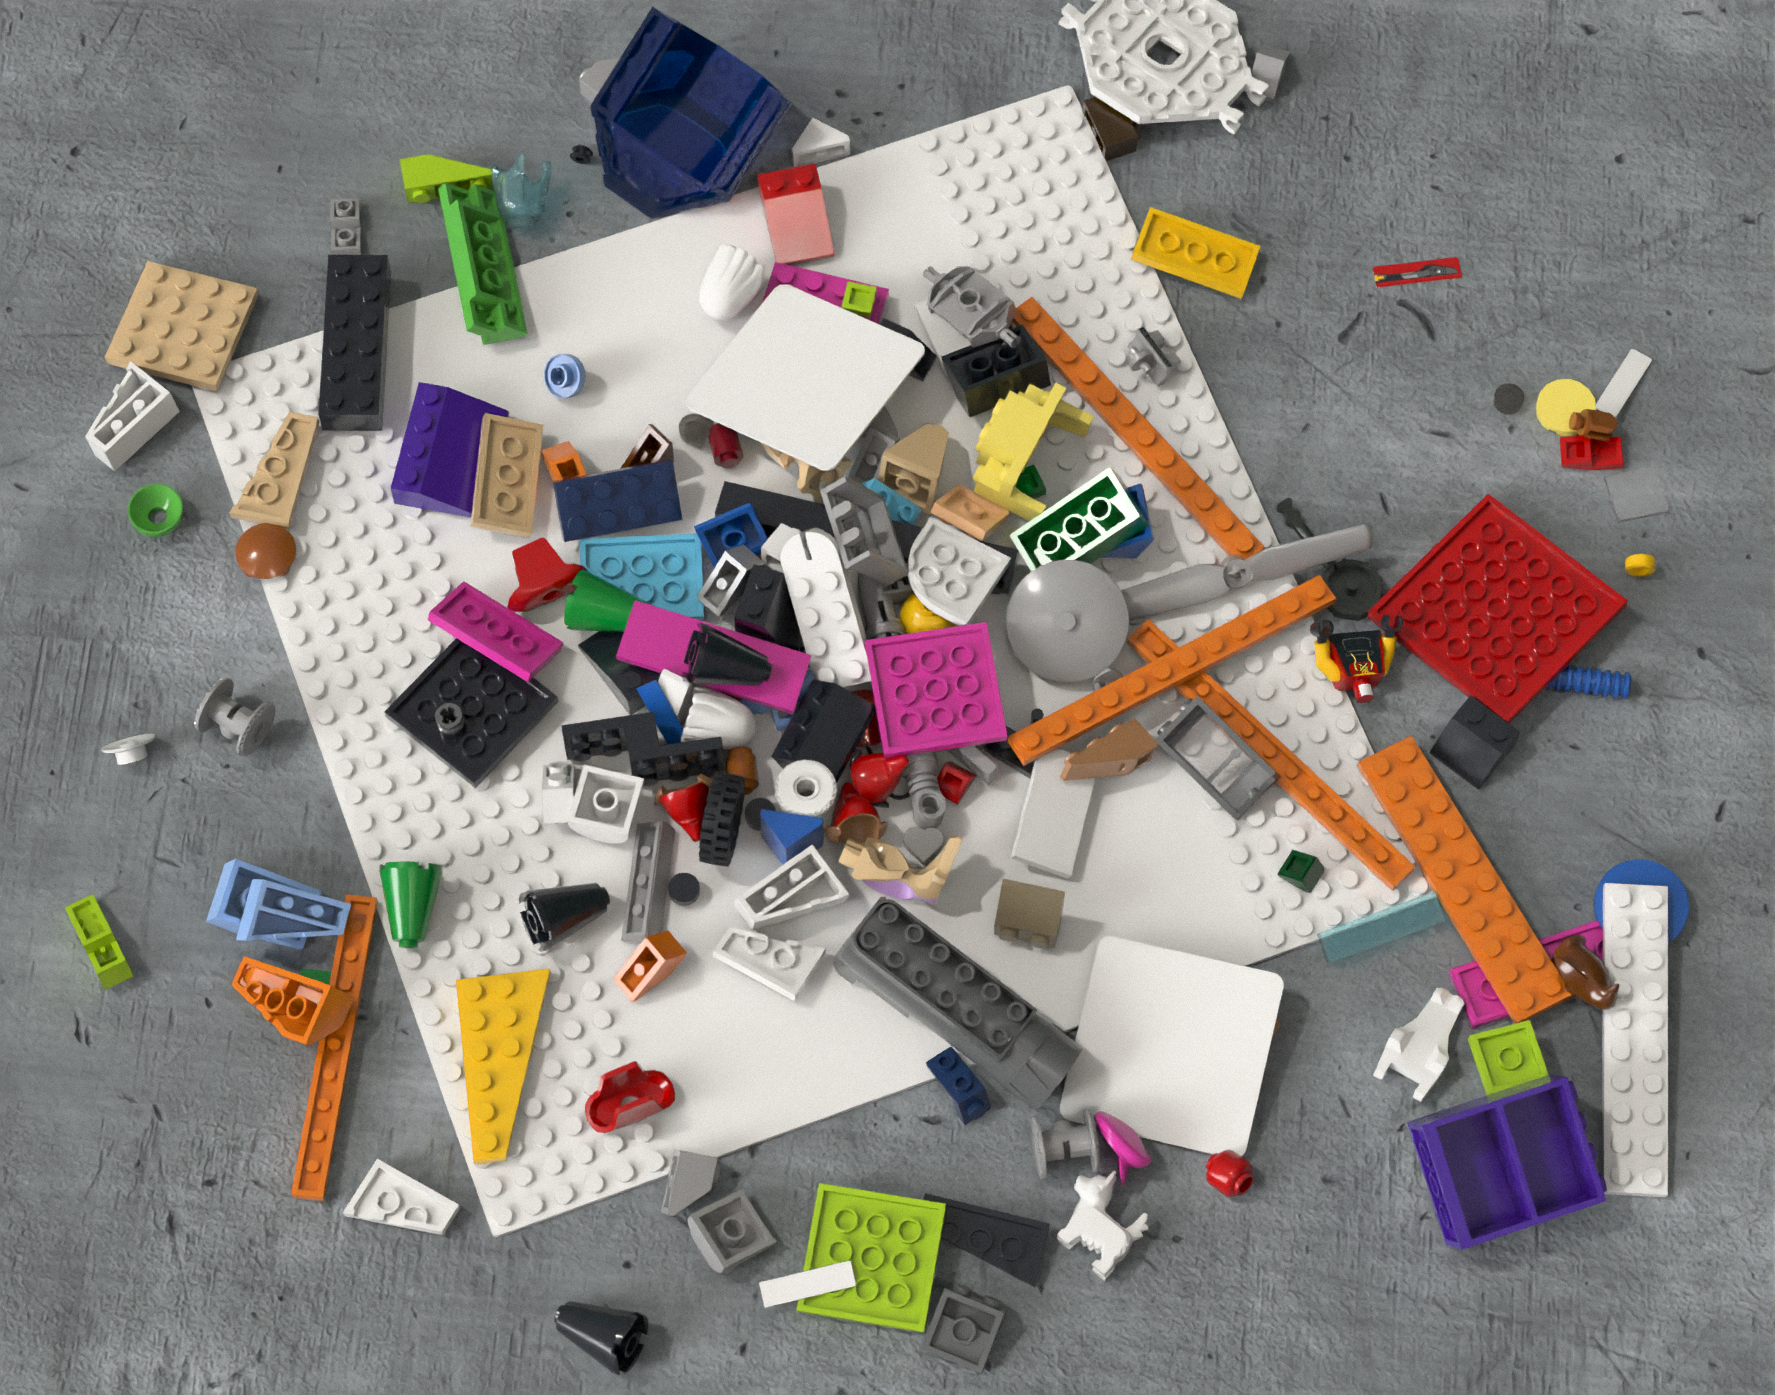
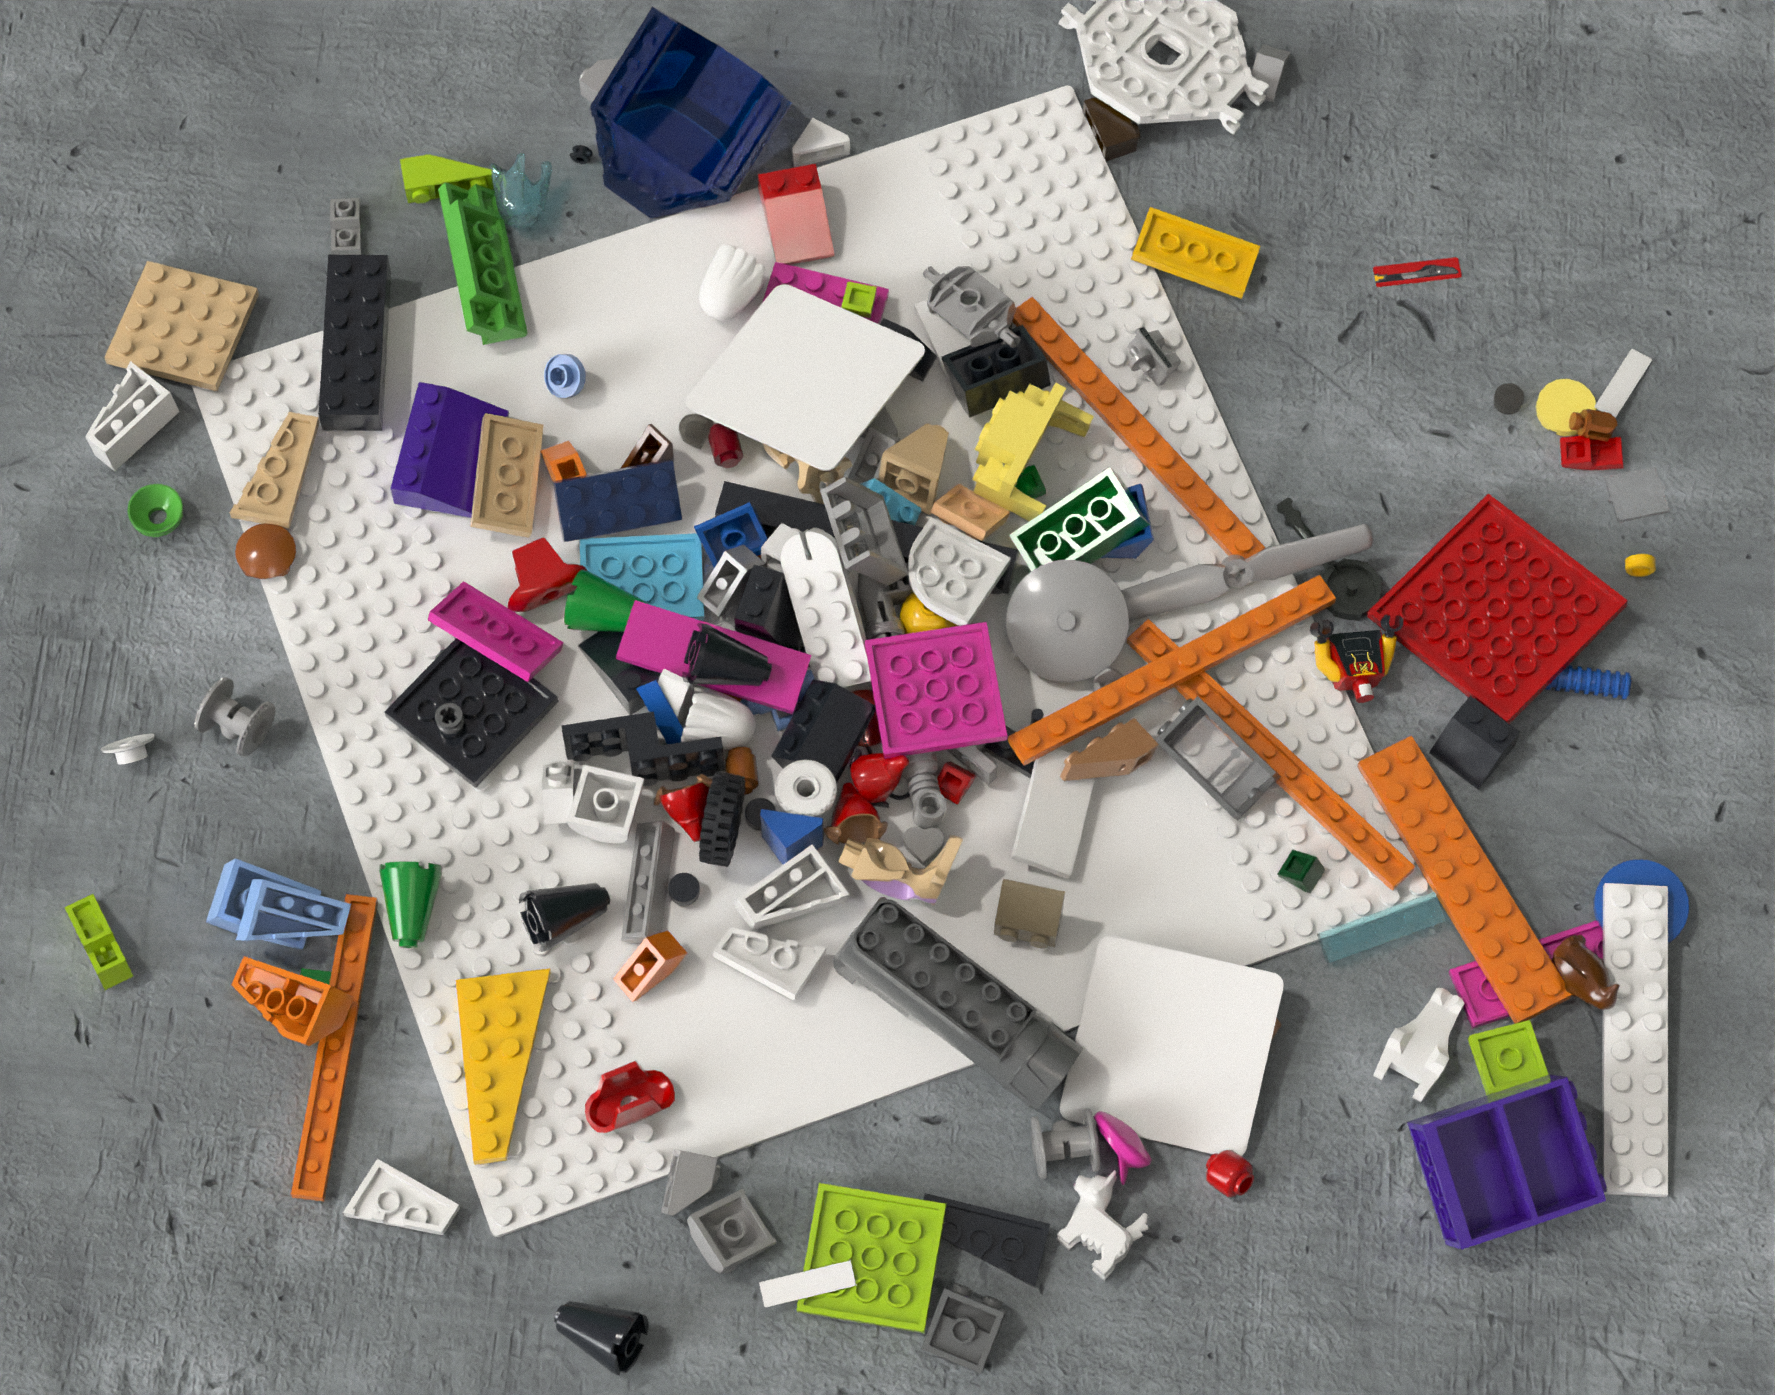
(961, 1085): dark blue bracket -> none

